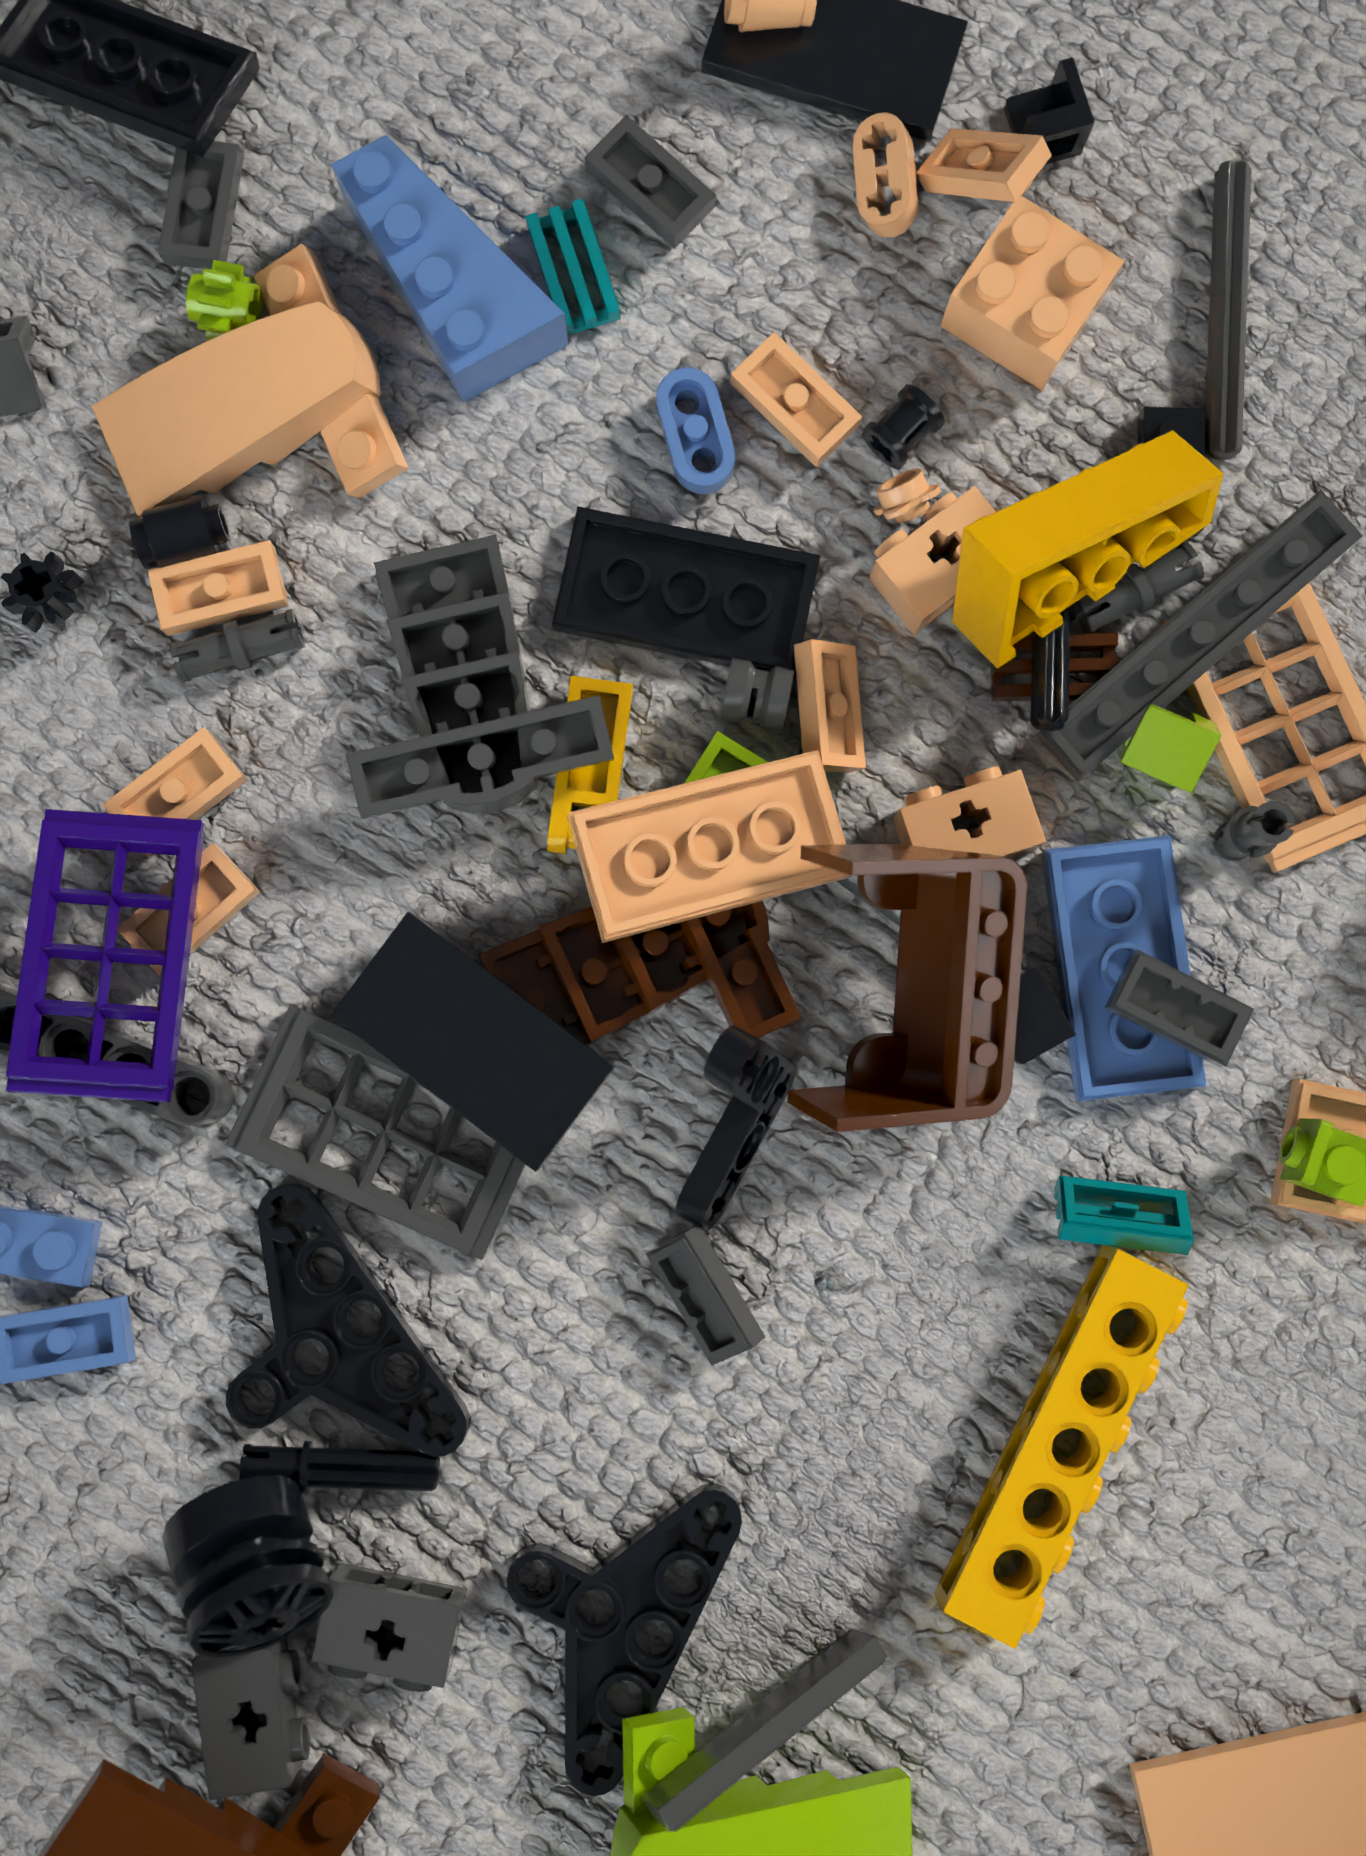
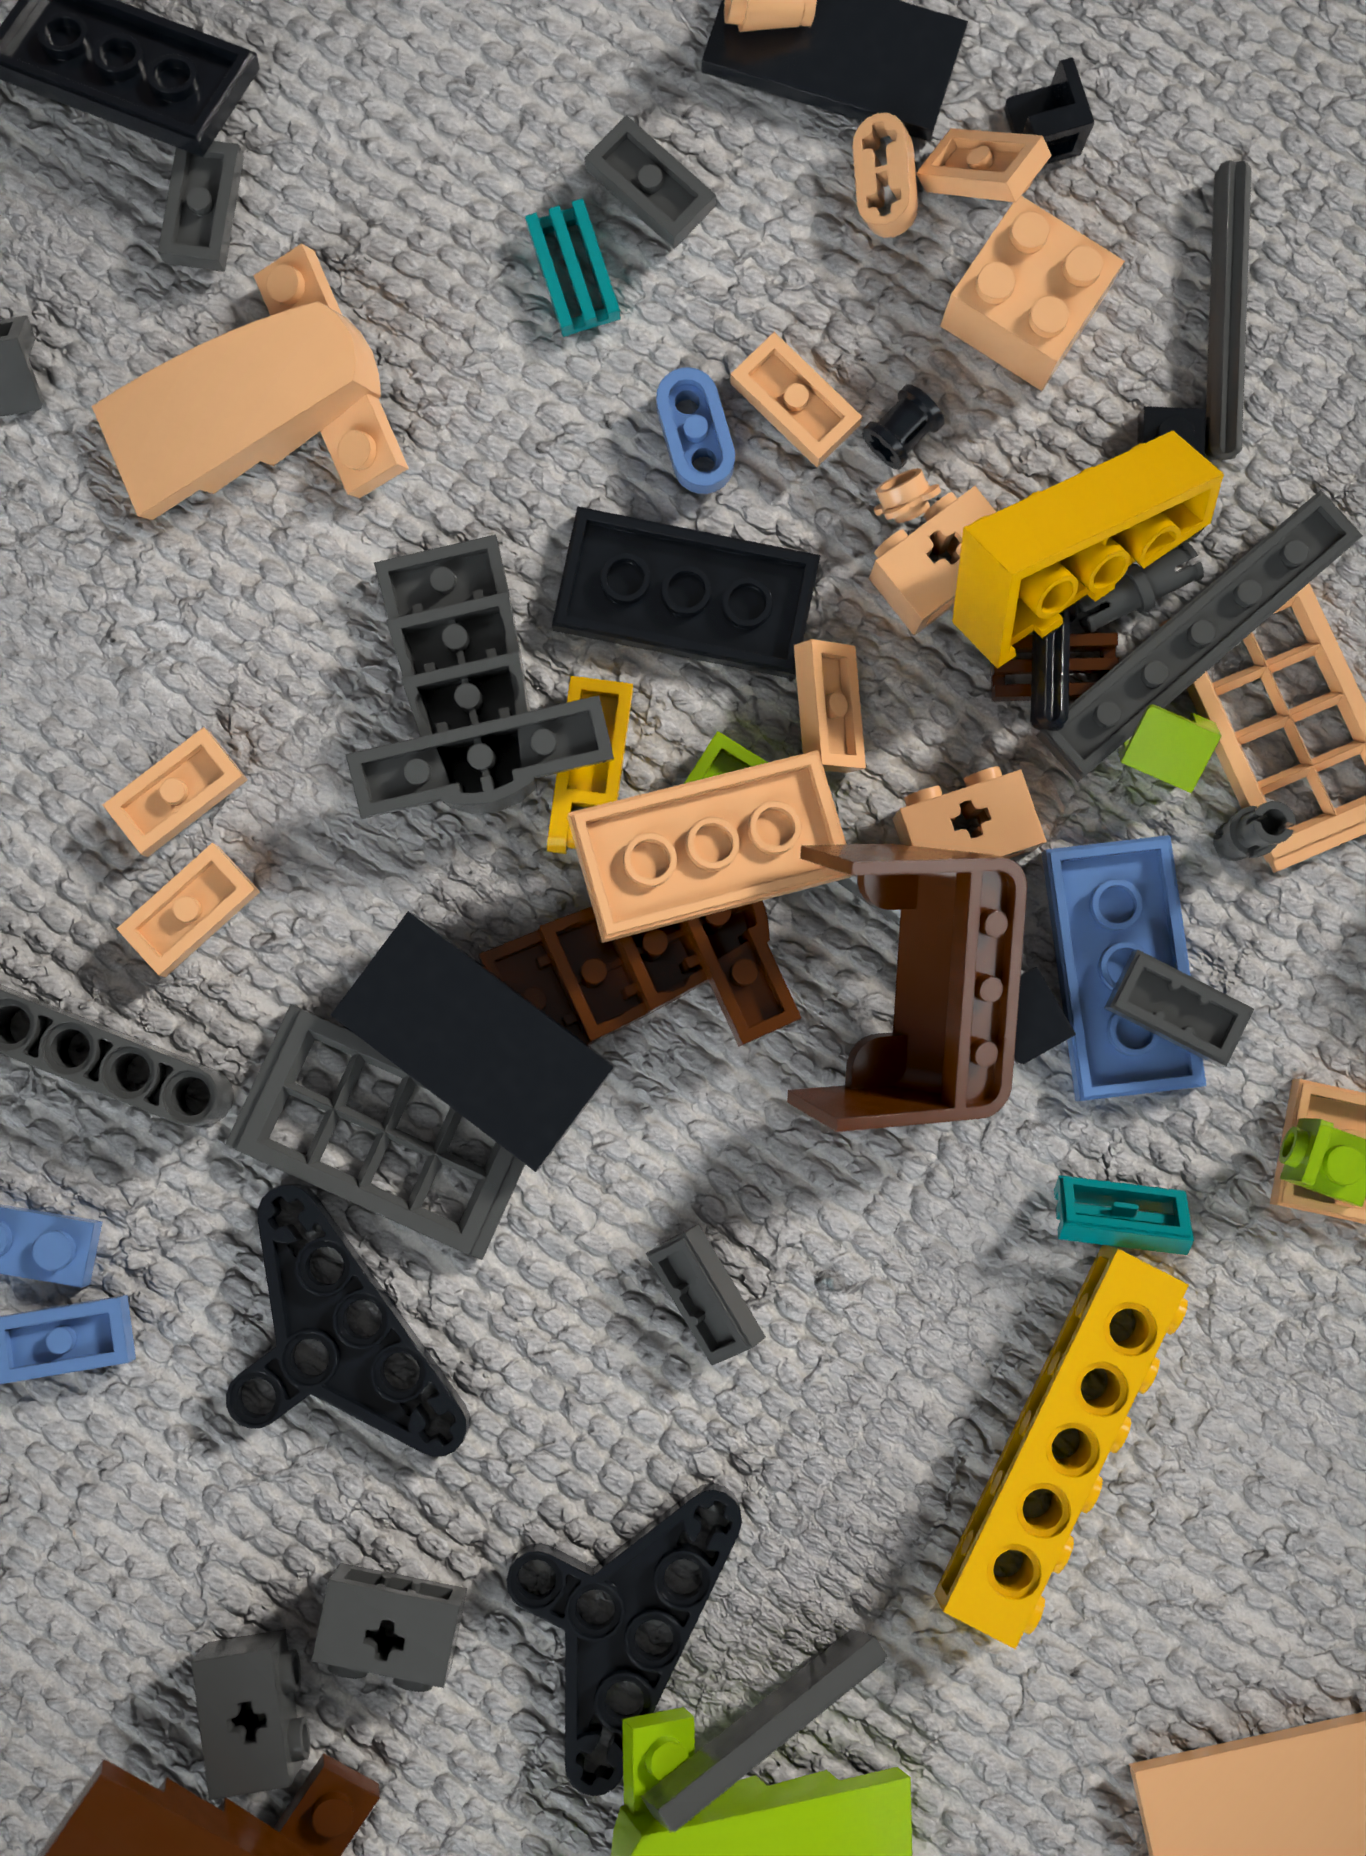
(27, 596): black gear -> none
(93, 1076): dark purple piece -> none
(178, 532): black brick -> none
(218, 588): light nougat plate -> none
(222, 299): lime gear -> none
(237, 645): dark grey pin -> none
(246, 1565): black wheel -> none
(343, 1467): black axle -> none
(457, 284): medium blue wedge -> none
(758, 1085): black beam -> none
(771, 699): dark grey wheel -> none

